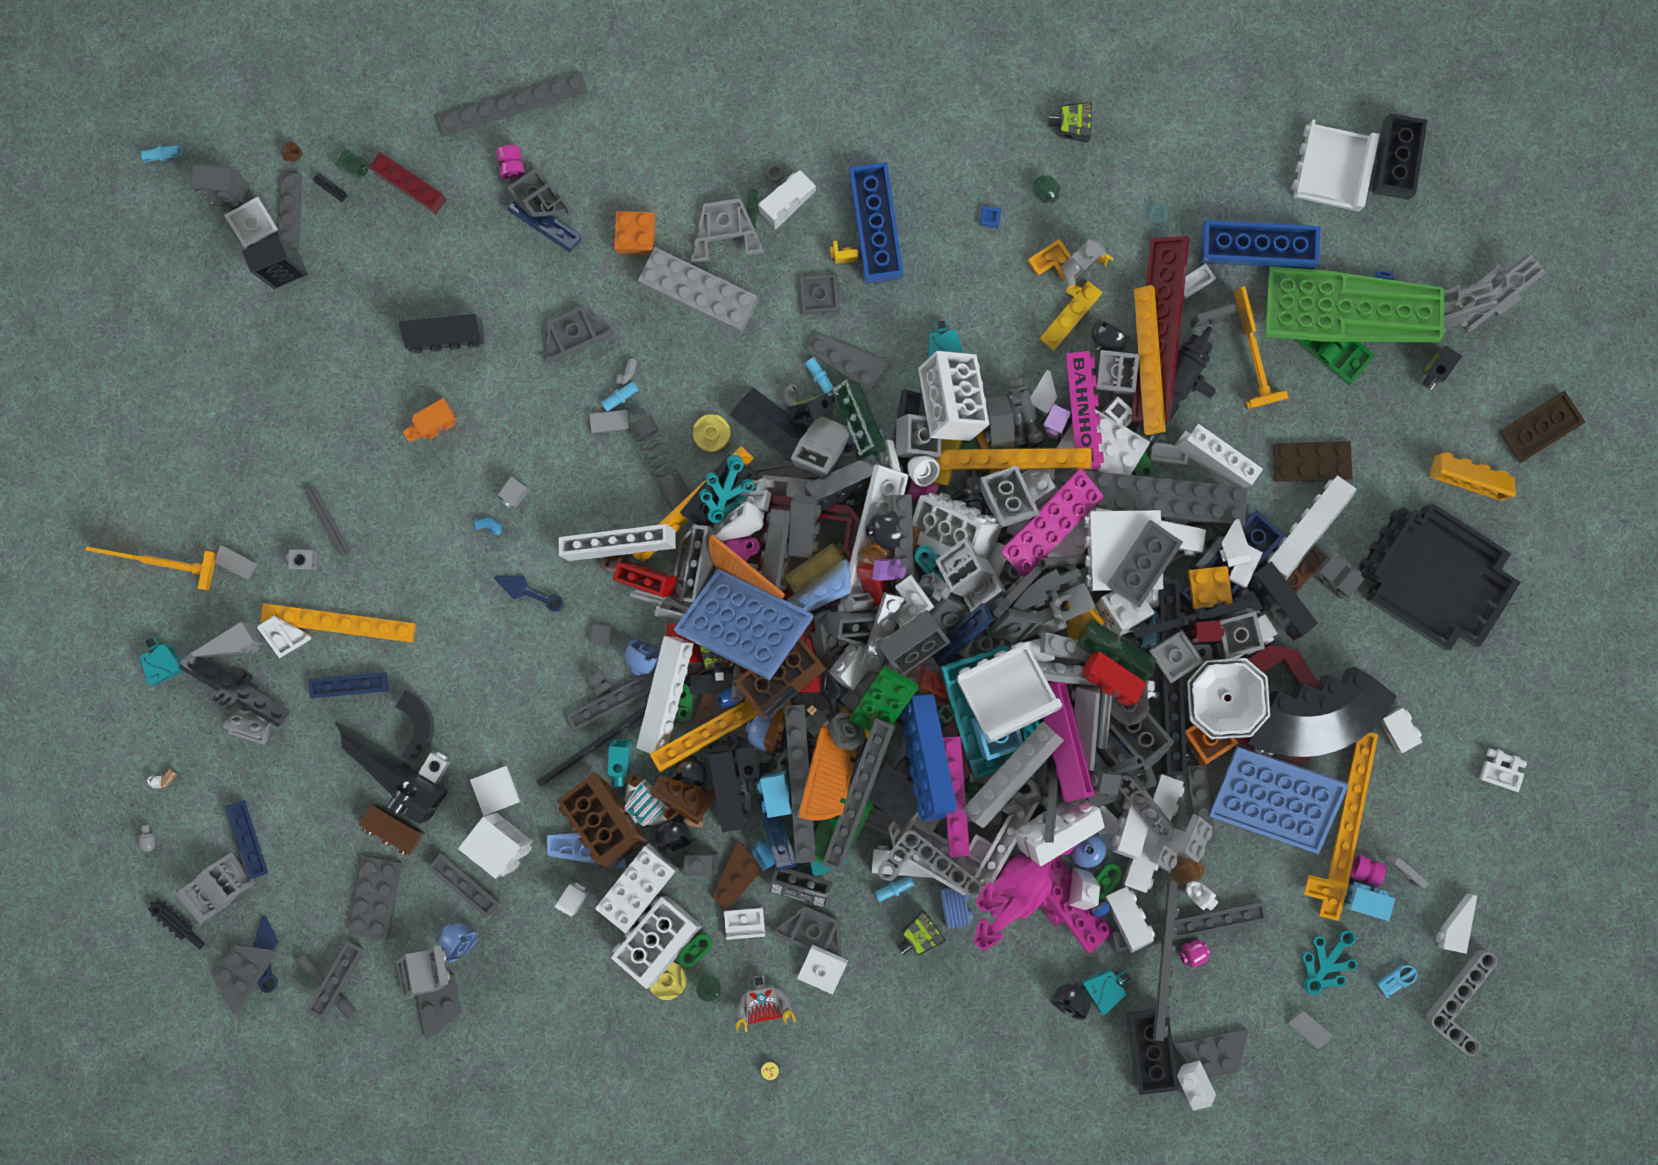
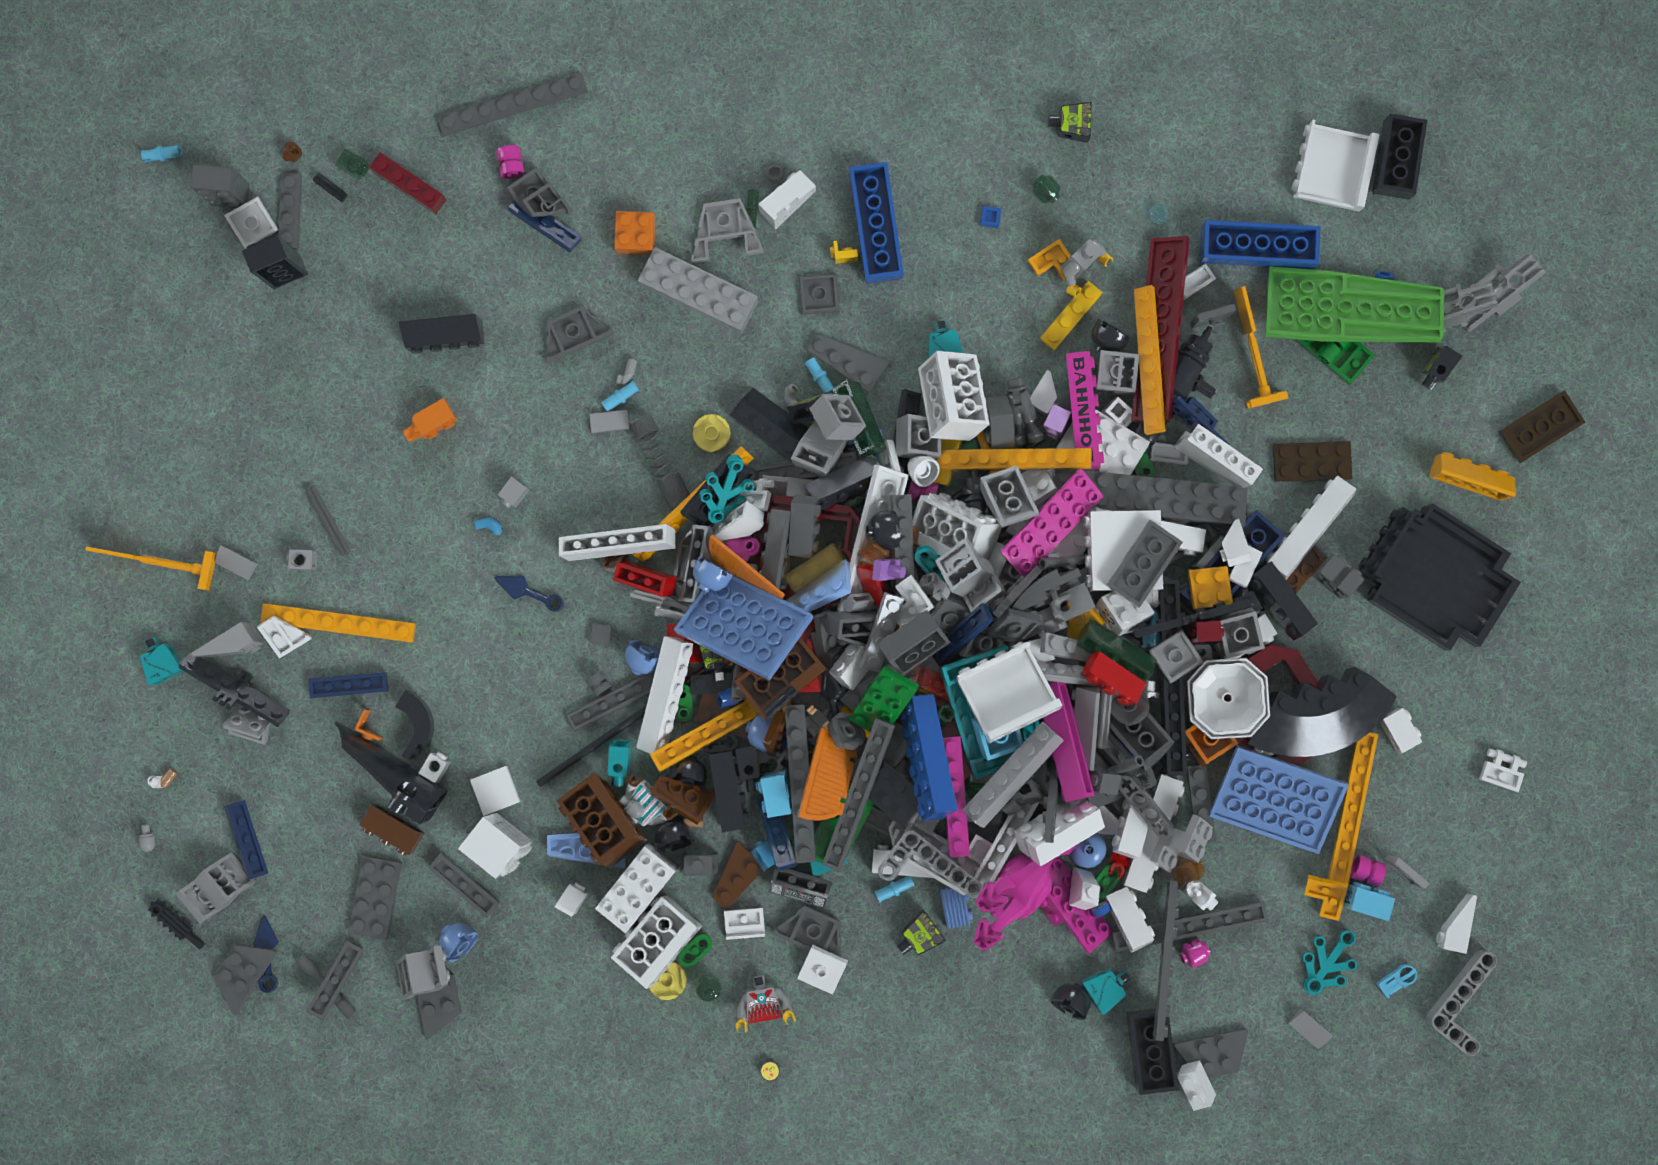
(365, 733): none -> orange bracket
(632, 807): none -> light grey cylinder
(710, 575): none -> medium blue cylinder
(837, 417): none -> light grey brick
(1119, 862): none -> red plate
(1194, 413): none -> dark blue bracket

